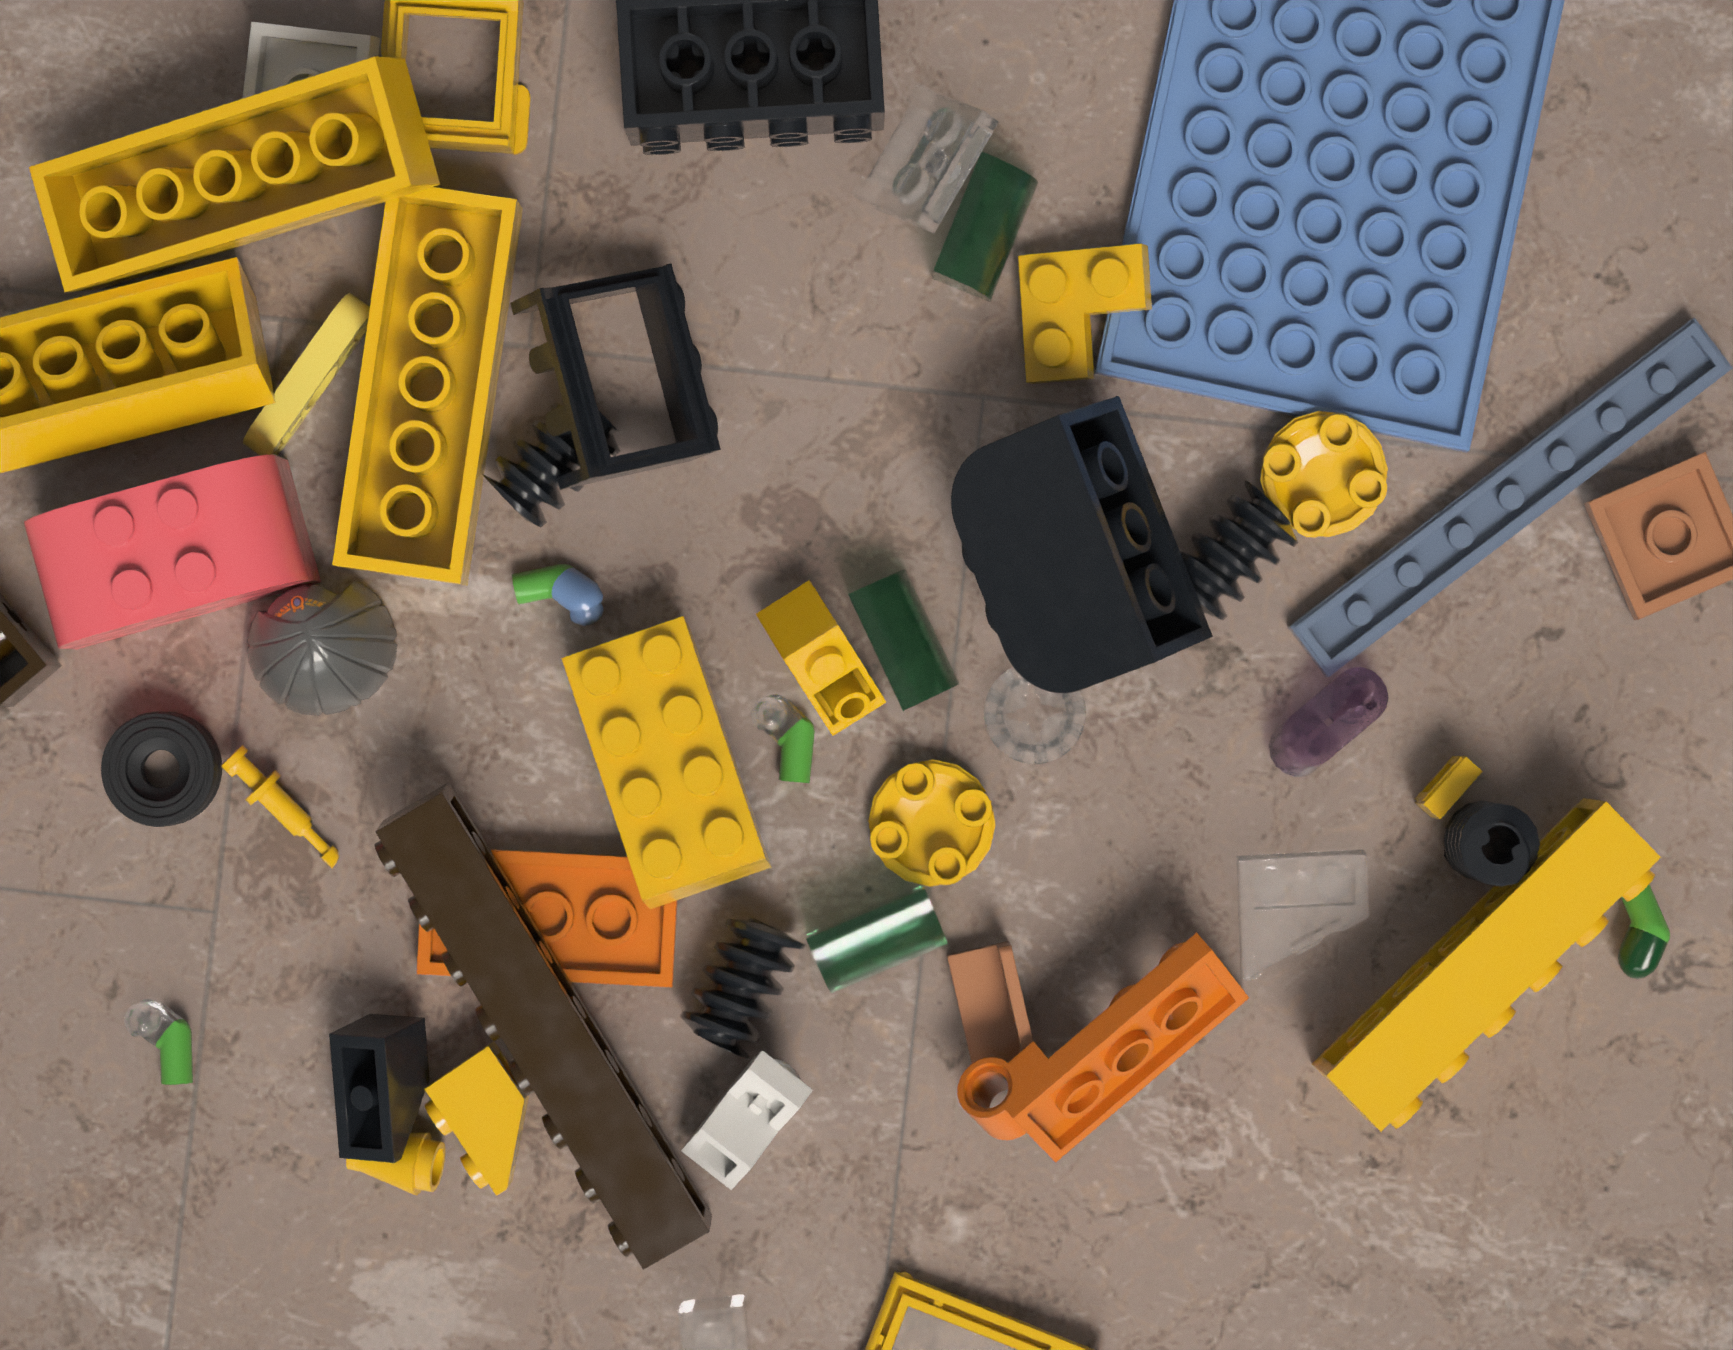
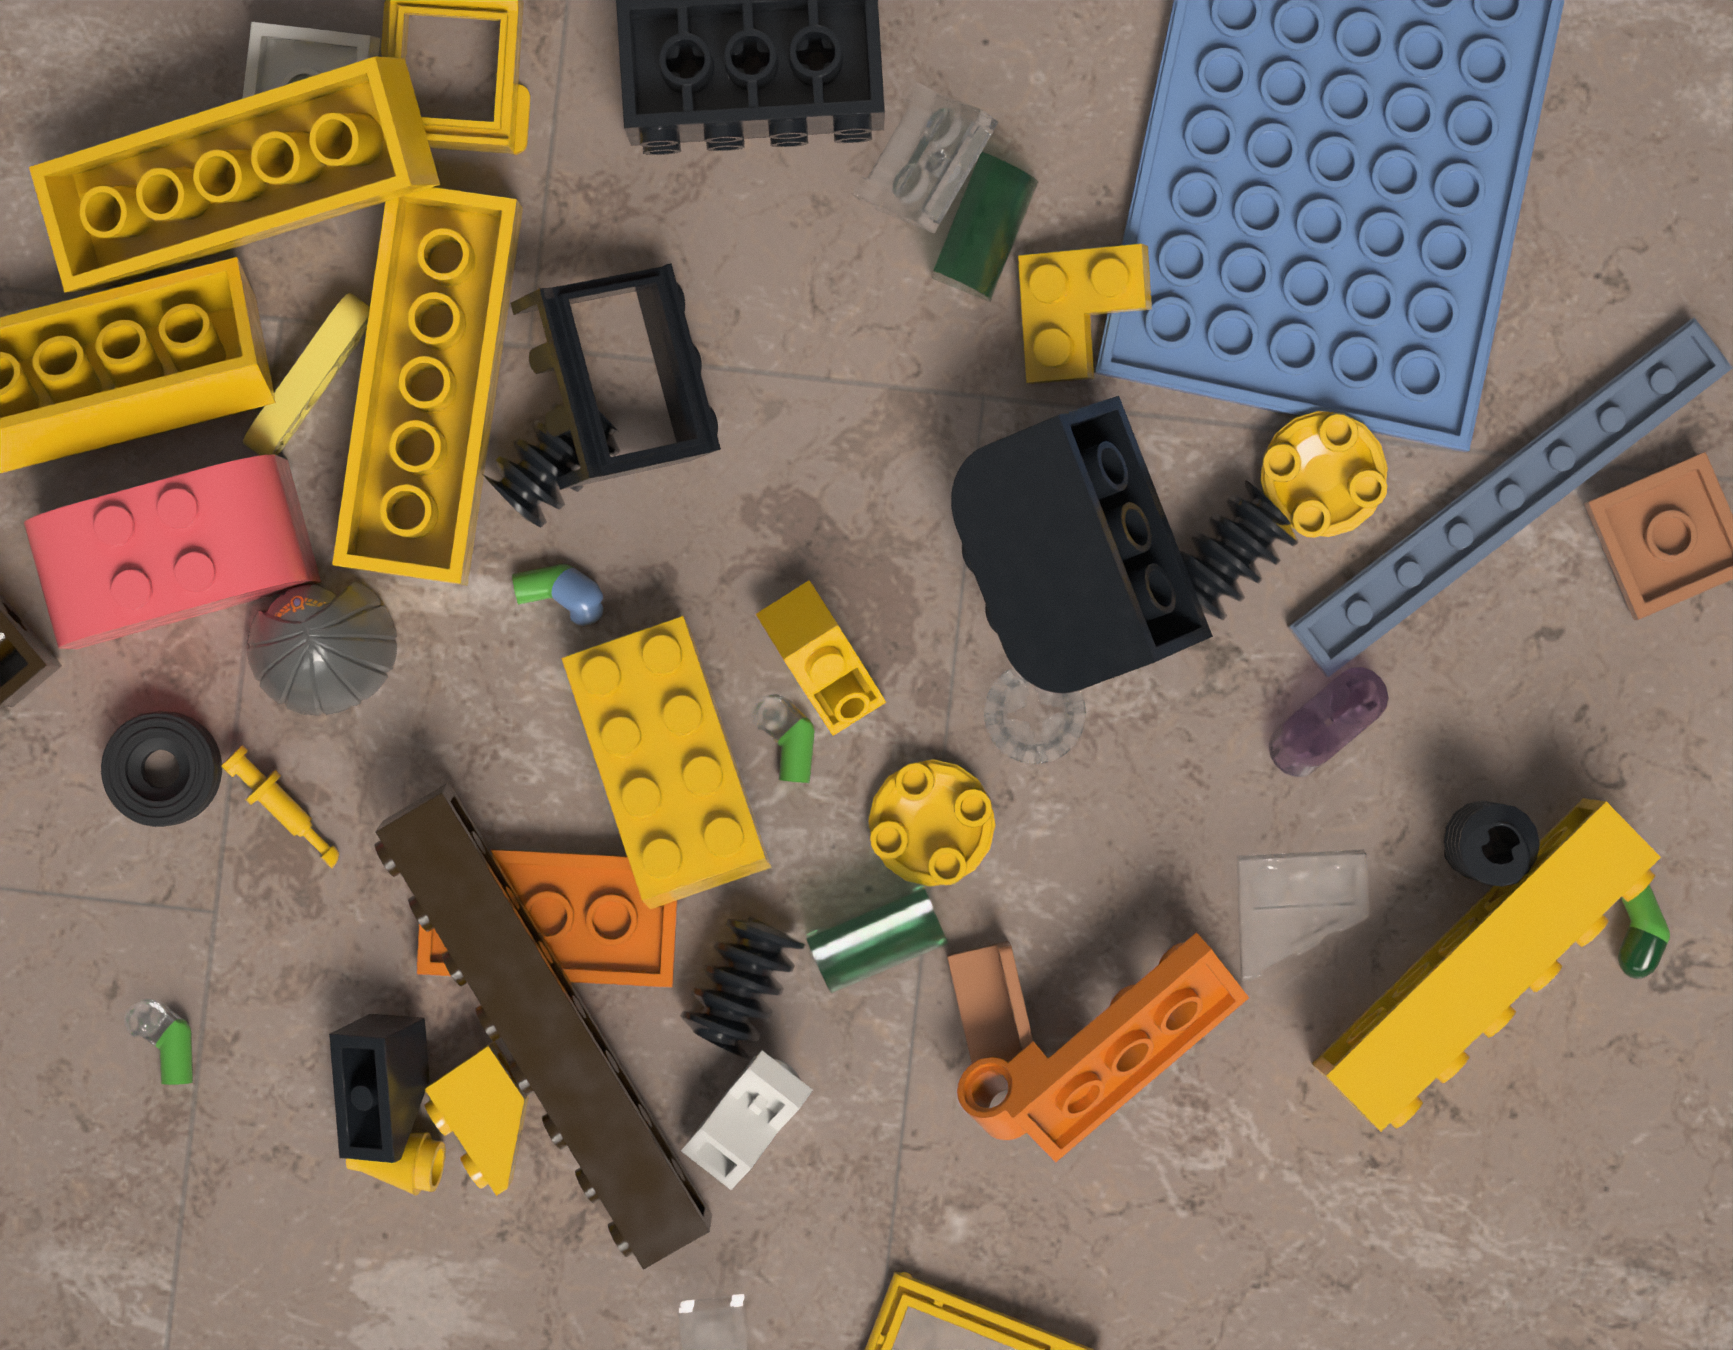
(903, 639): clear green brick -> none
(1447, 786): yellow tile -> none

